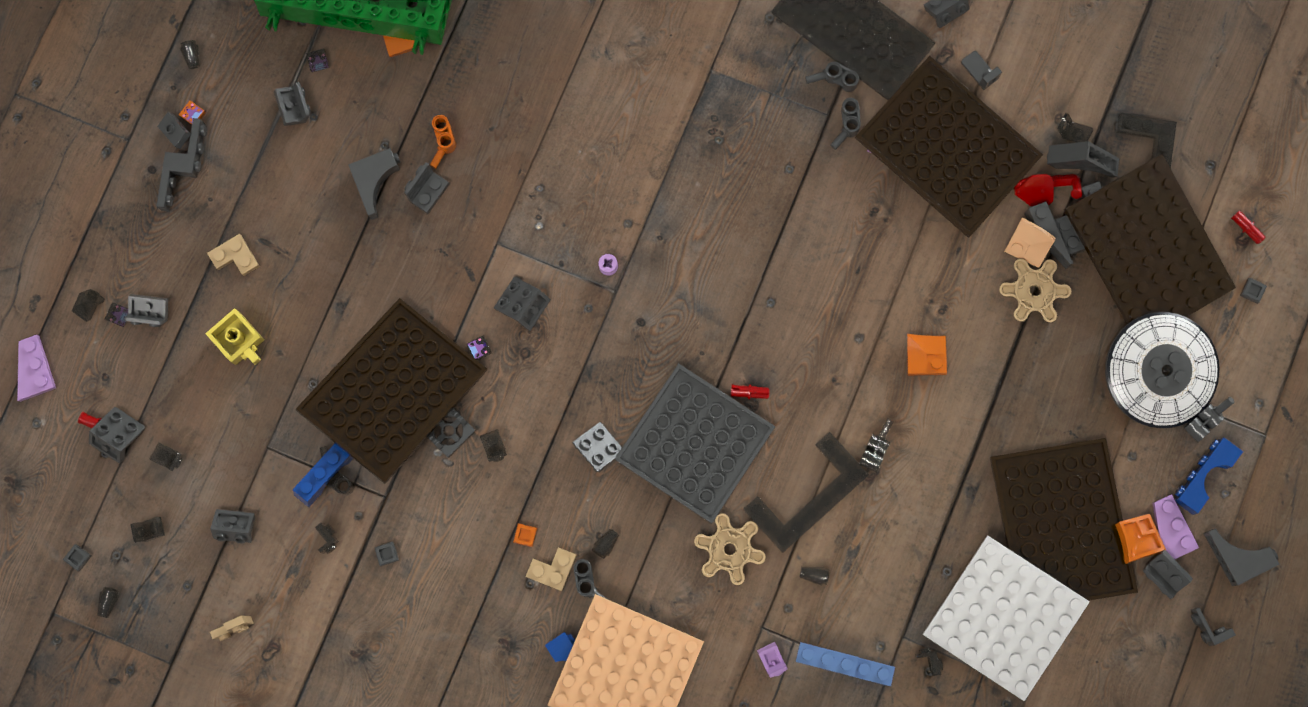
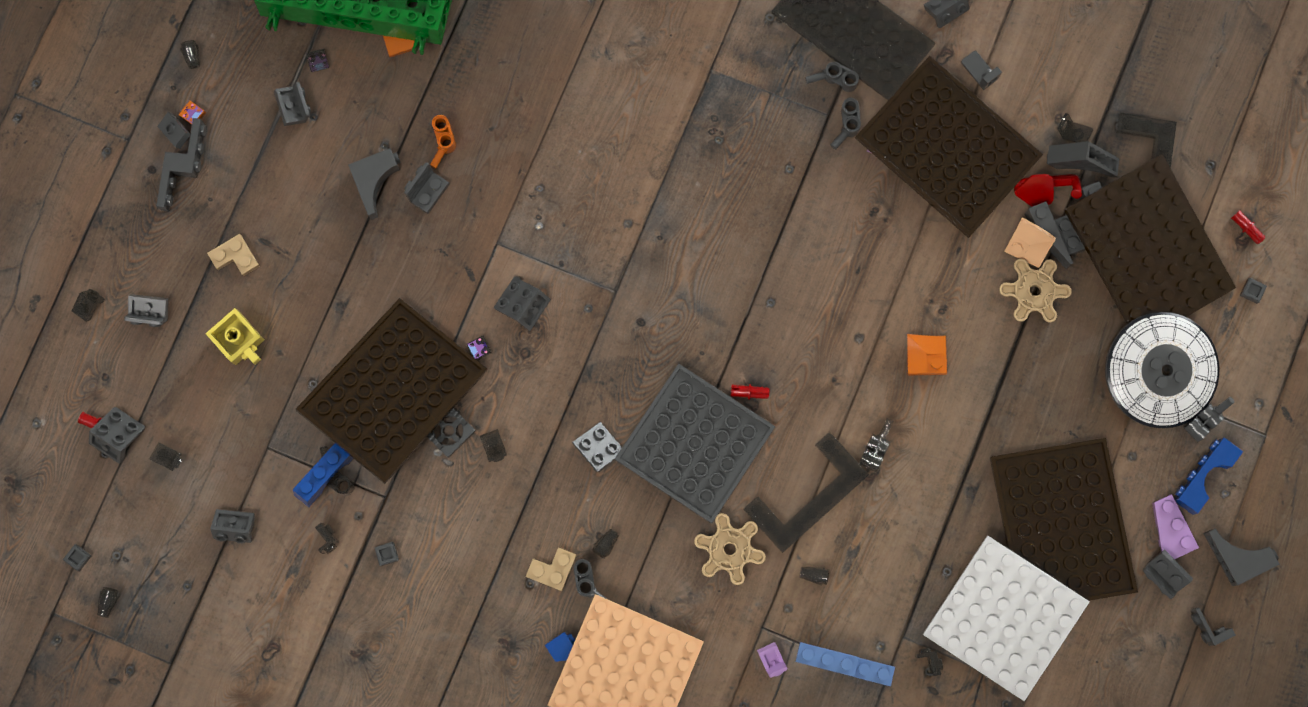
(33, 369): lavender wing -> none
(116, 314): clear smoke tile -> none
(147, 530): clear smoke bracket -> none
(235, 625): tan plate -> none
(525, 535): orange tile -> none
(610, 268): lavender wheel -> none
(1139, 538): orange plate -> none

